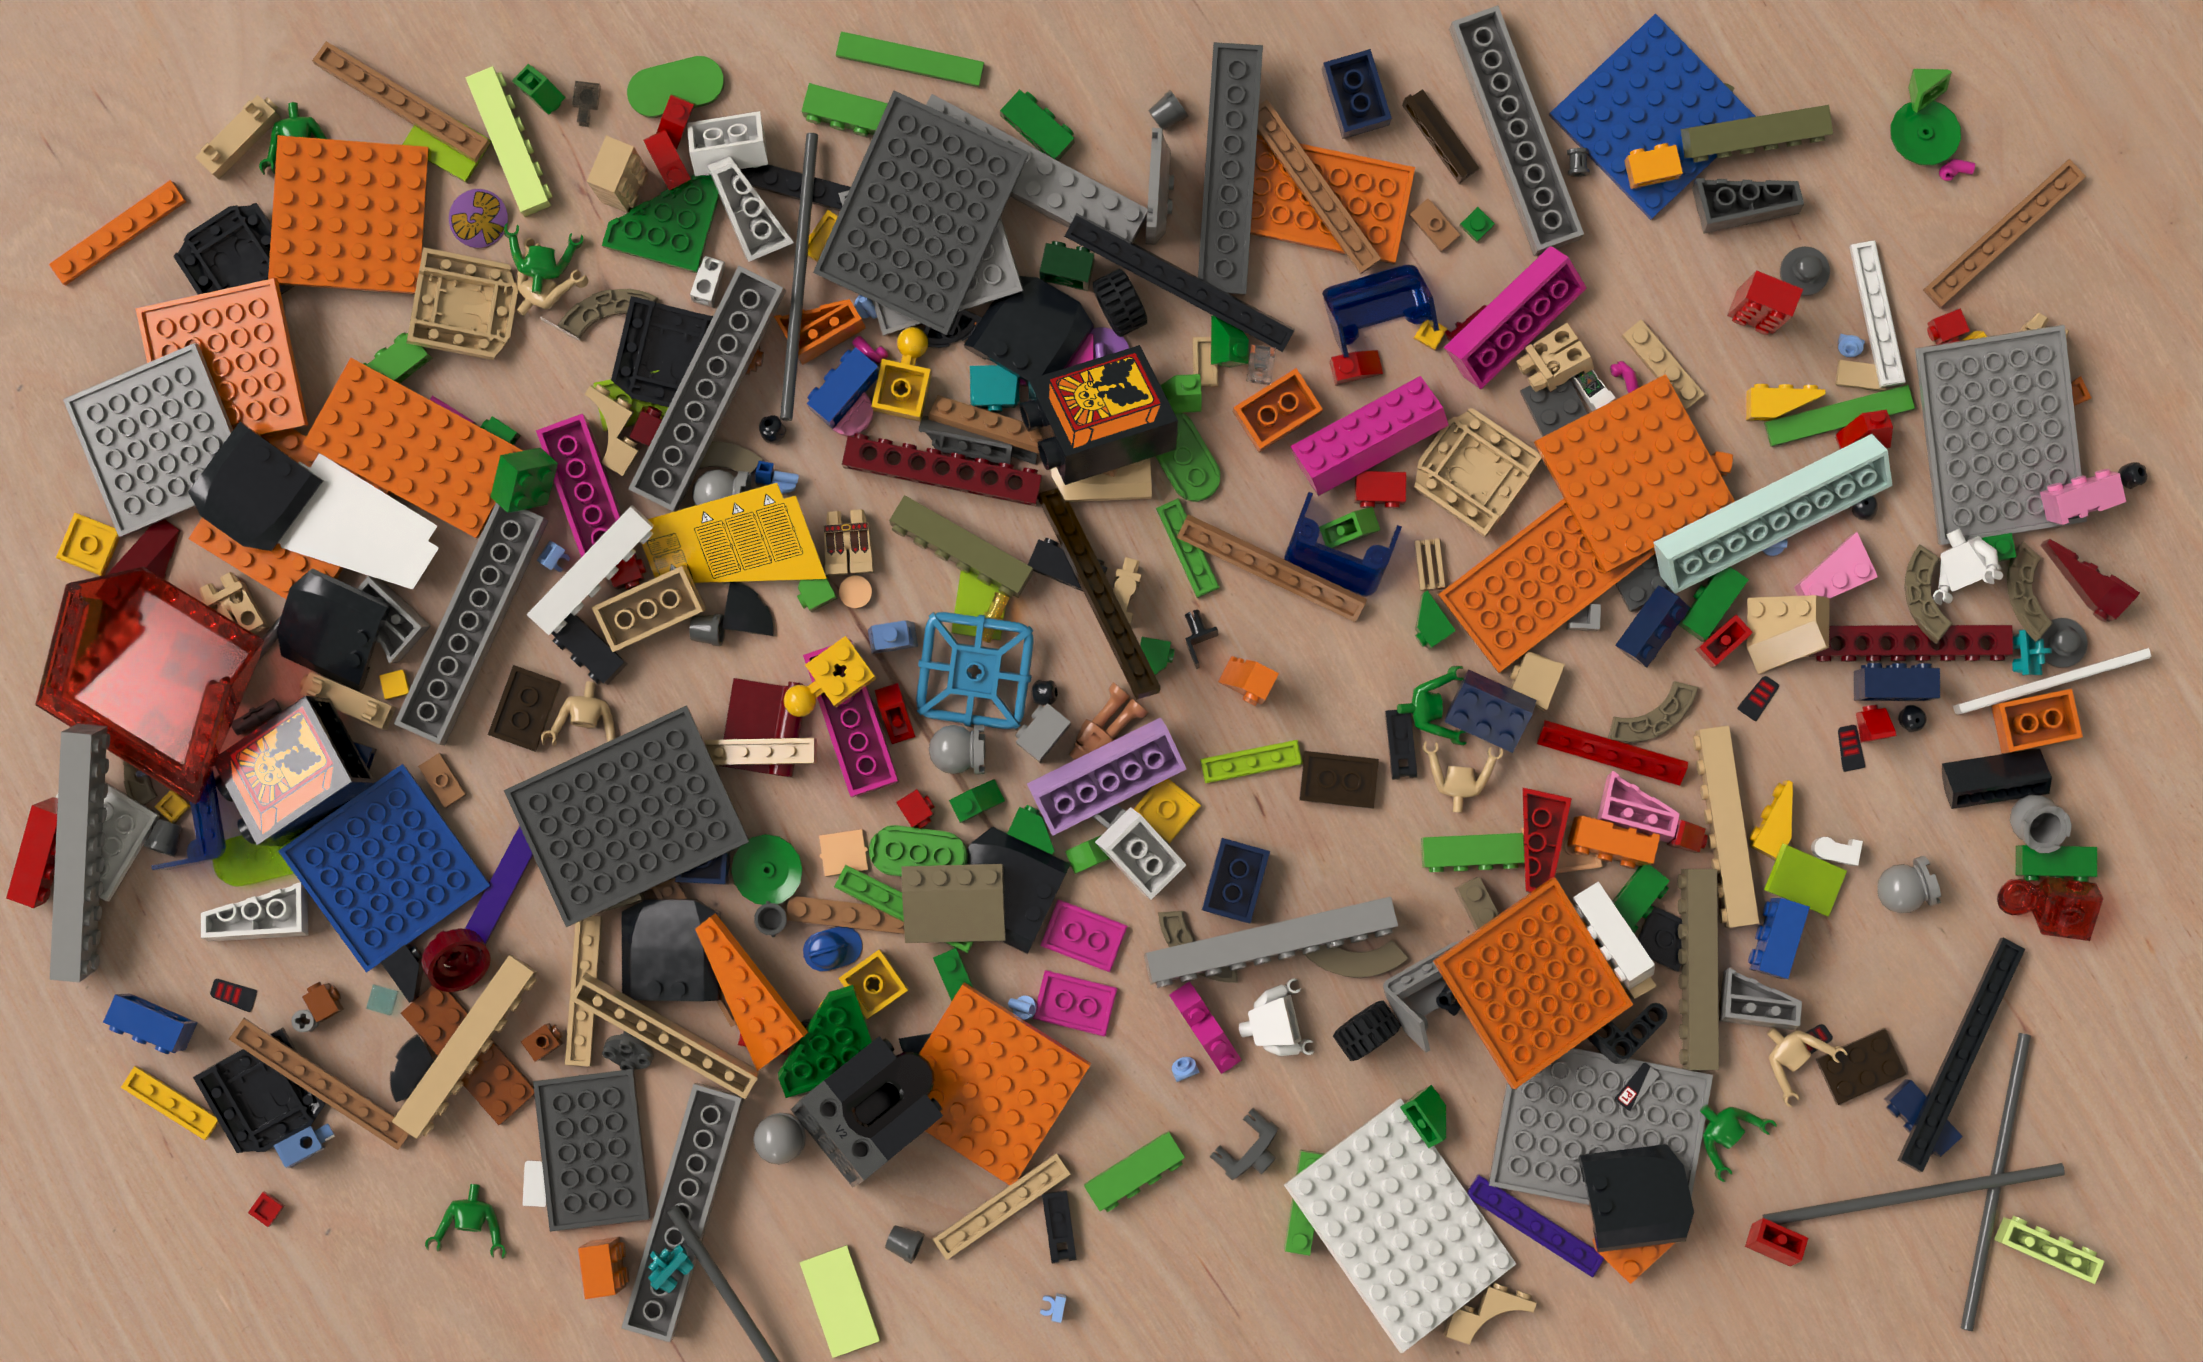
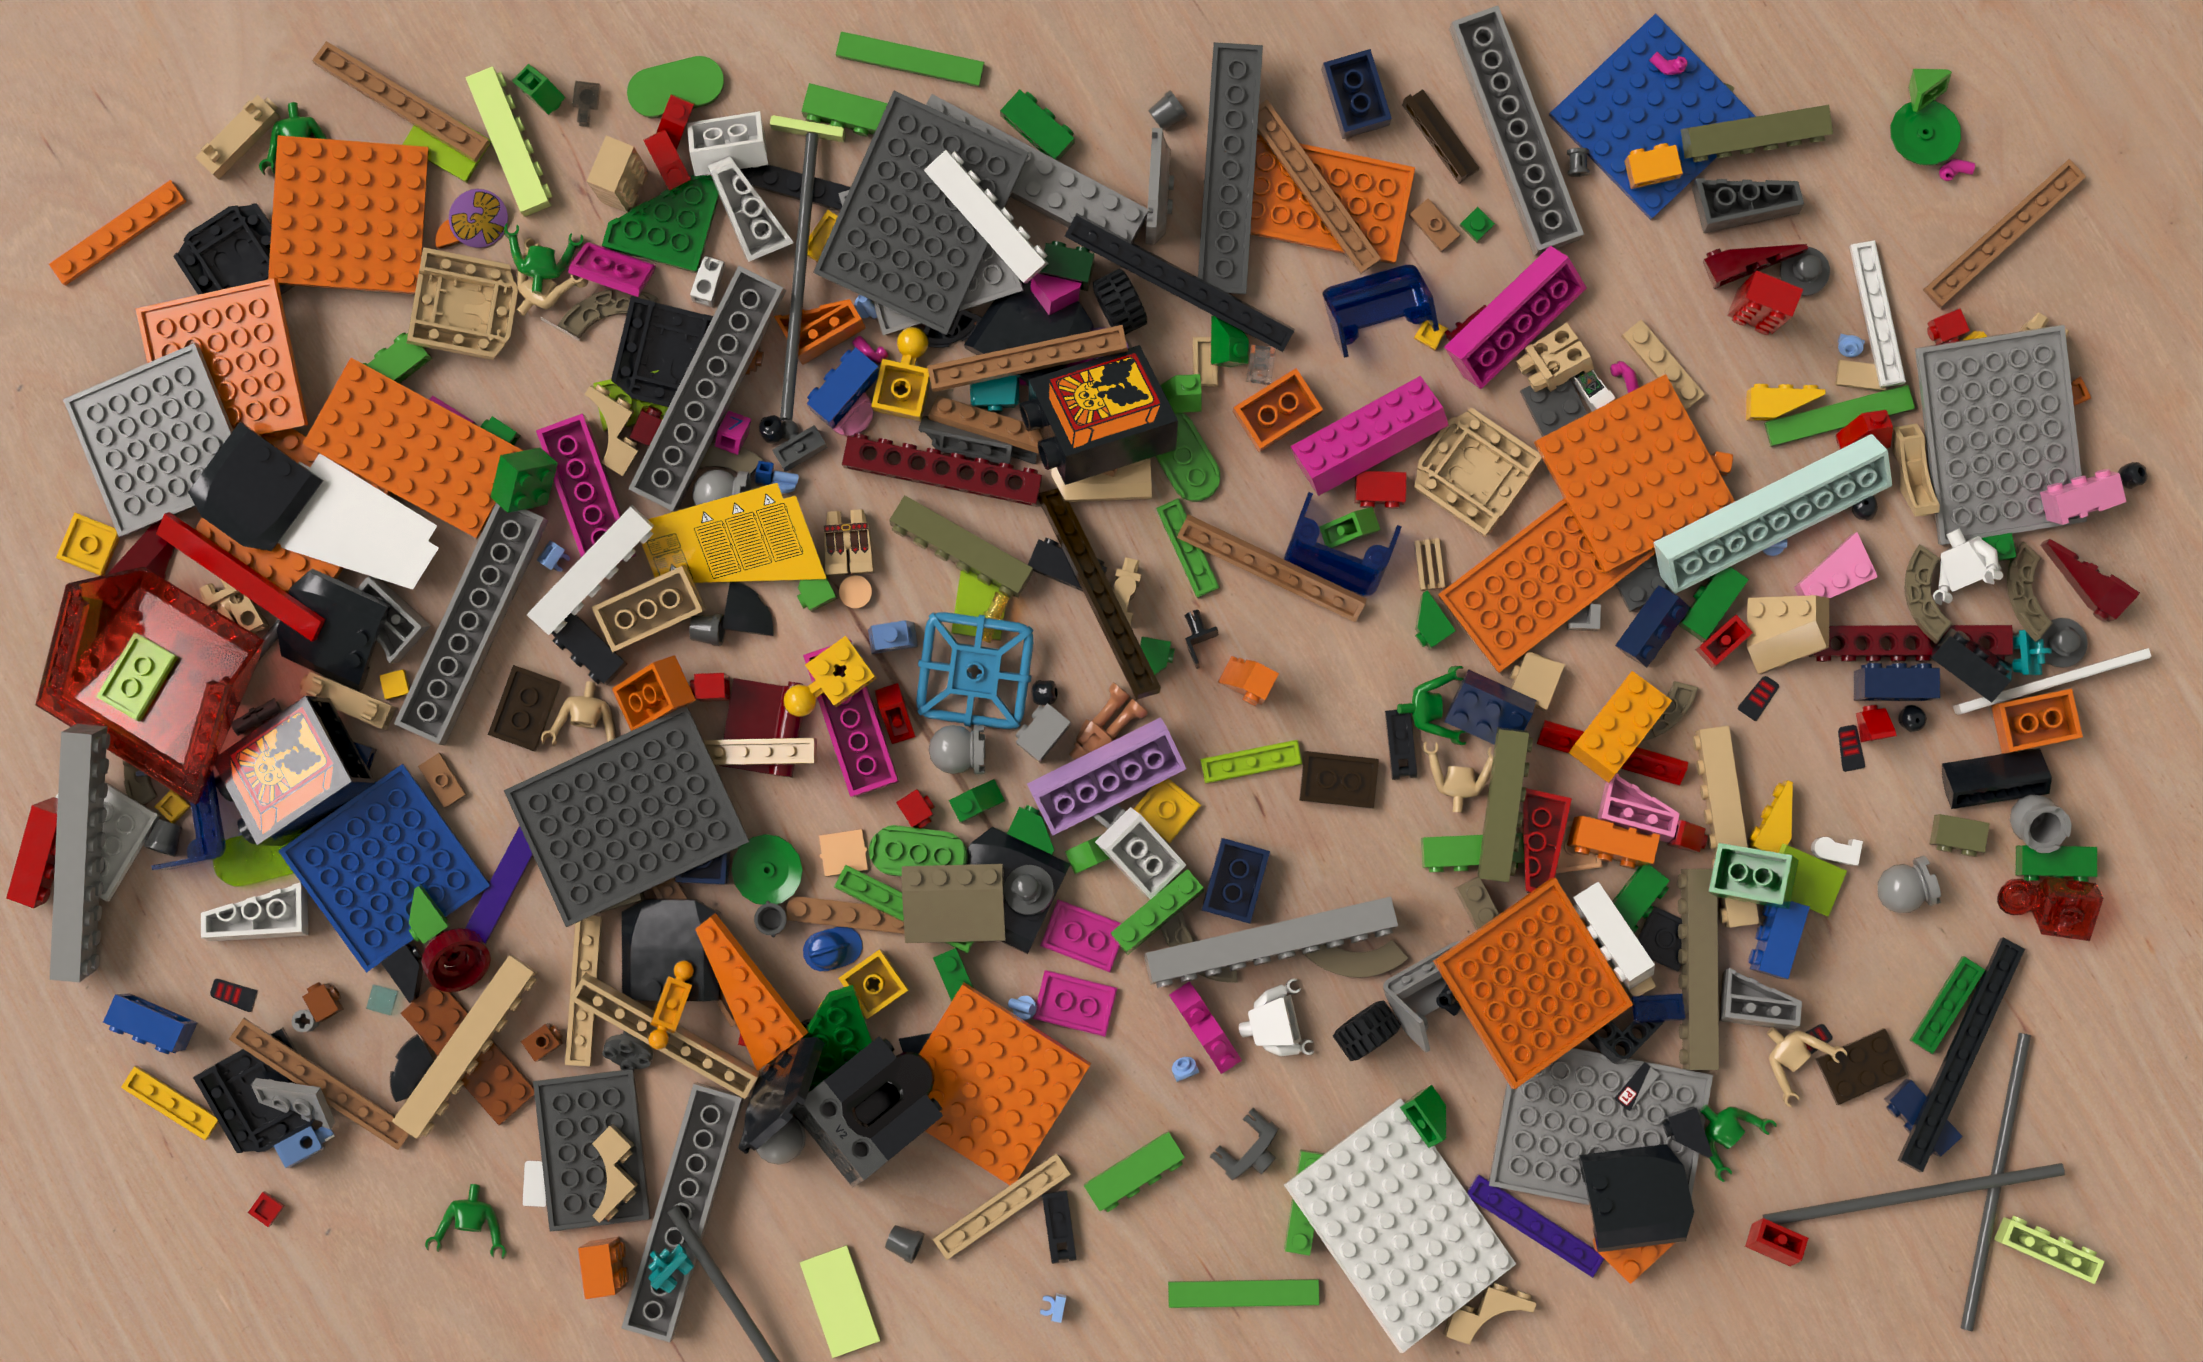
(137, 676): none -> lime tile
(240, 576): none -> red tile
(303, 1099): none -> light grey wing
(425, 916): none -> bright green slope
(445, 236): none -> orange tile
(611, 269): none -> dark pink tile
(620, 1186): none -> tan arch
(629, 573): red brick -> none
(653, 692): none -> orange brick
(671, 1005): none -> light orange plate
(711, 687): none -> red brick
(733, 432): none -> dark pink brick
(778, 1092): none -> black wedge
(799, 446): none -> dark grey plate
(803, 127): none -> yellowish green tile
(985, 215): none -> white brick
(1027, 358): none -> medium nougat plate
(1029, 890): none -> dark grey plate
(1054, 292): none -> dark pink slope
(1157, 912): none -> bright green brick
(1243, 1293): none -> bright green tile
(1356, 366): red slope -> none
(1503, 804): none -> olive brick
(1620, 726): none -> light orange brick
(1658, 1008): none -> clear blue tile
(1669, 67): none -> dark pink arm
(1687, 1129): none -> black slope
(1738, 263): none -> dark red wedge
(1753, 875): none -> brick
(1914, 474): none -> tan arch
(1947, 1005): none -> green plate
(1959, 834): none -> olive brick
(1973, 664): none -> black wedge

